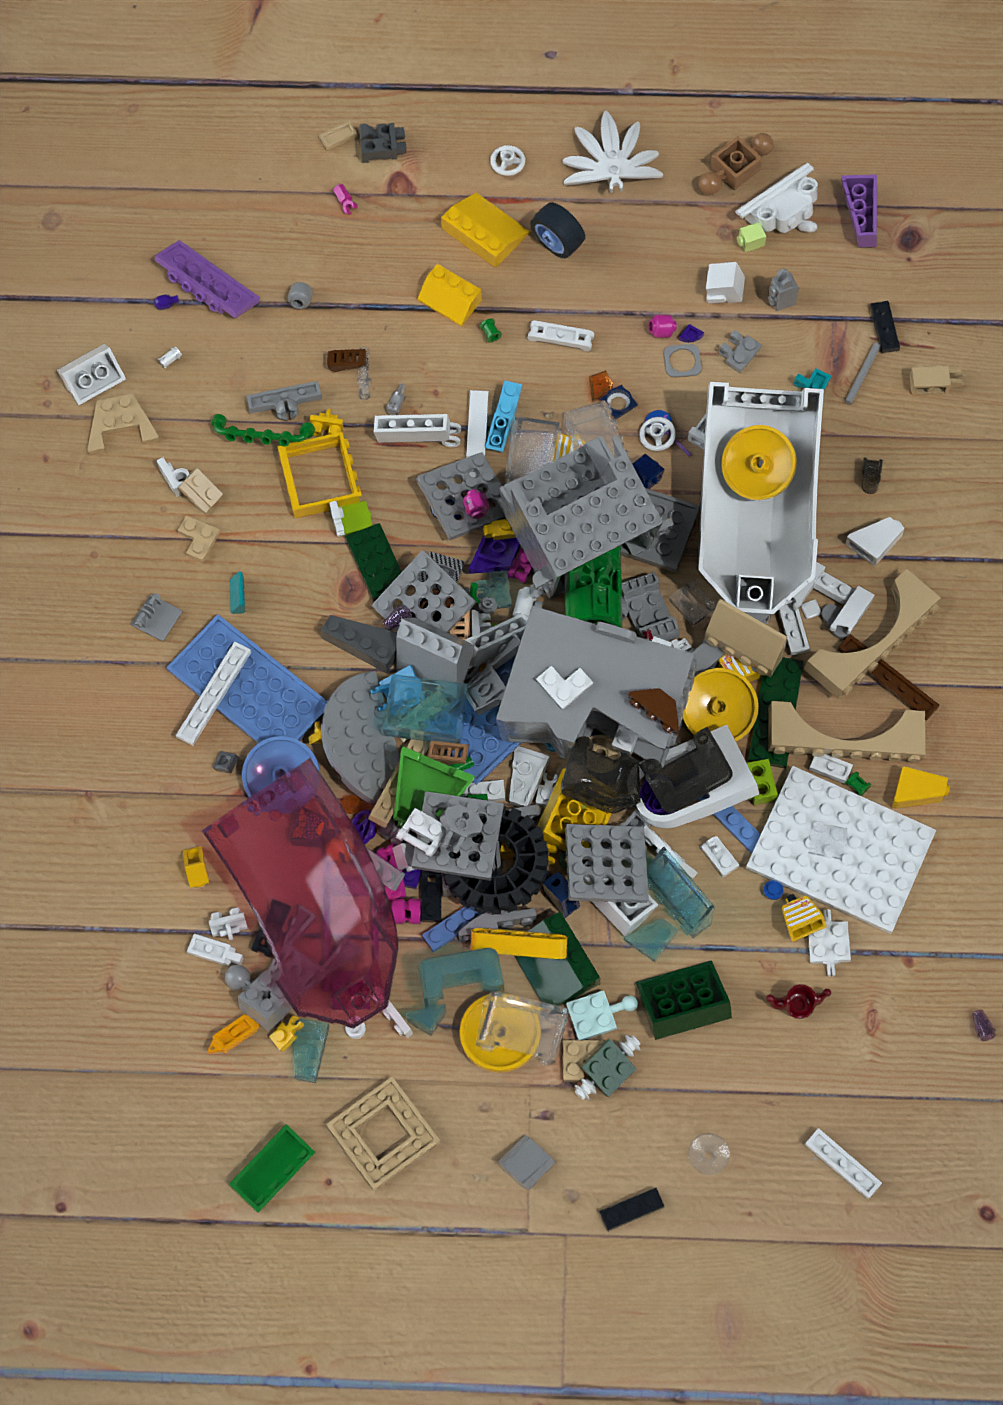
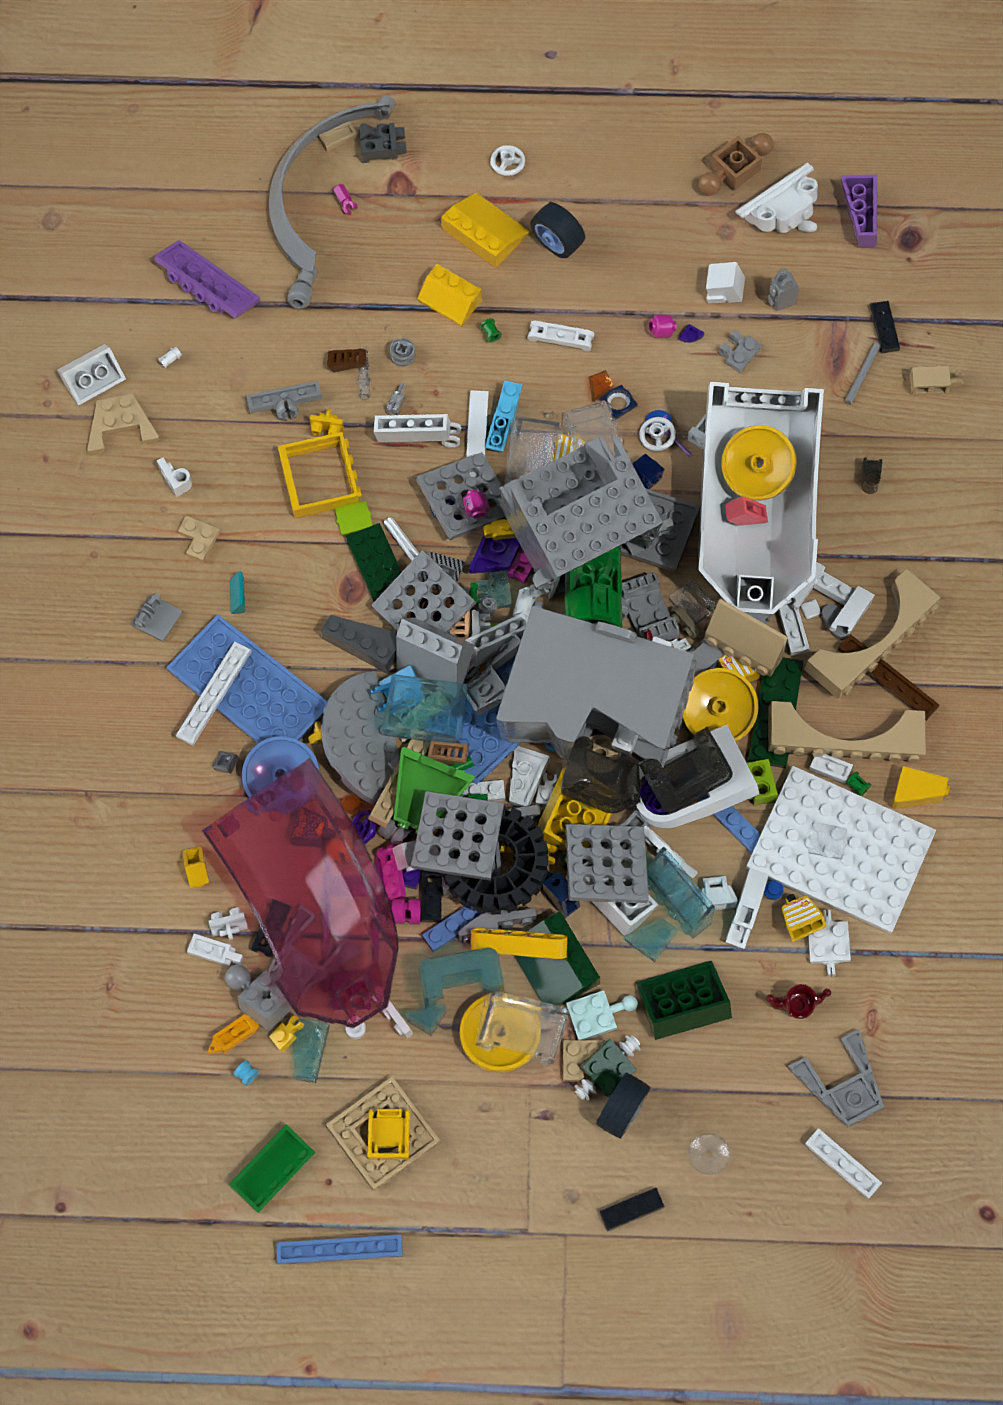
(165, 301): dark purple cylinder -> none
(200, 490): tan plate -> none
(219, 421): green bar -> none
(246, 1072): none -> medium azure wheel
(290, 242): none -> light grey panel
(337, 514): white plate -> none
(339, 1249): none -> medium blue plate
(388, 873): light grey plate -> none
(389, 1131): none -> yellow container
(395, 617): clear purple cone -> none
(401, 538): none -> white axle
(402, 352): none -> light grey wheel
(425, 827): white plate -> none
(459, 825): light grey hinge -> none
(526, 1162): light grey slope -> none
(562, 690): white plate -> none
(611, 163): white plant -> none
(623, 1105): none -> black wheel
(657, 706): reddish brown slope -> none
(674, 373): light grey piece -> none
(689, 627): none -> dark tan plate
(719, 856): white plate -> none
(721, 896): none -> white piece
(746, 511): none -> coral slope
(747, 908): none -> white slope
(751, 237): yellowish green brick -> none
(818, 380): teal plate -> none
(852, 1099): none -> light grey wing
(875, 540): white slope -> none
(983, 1026): cone -> none

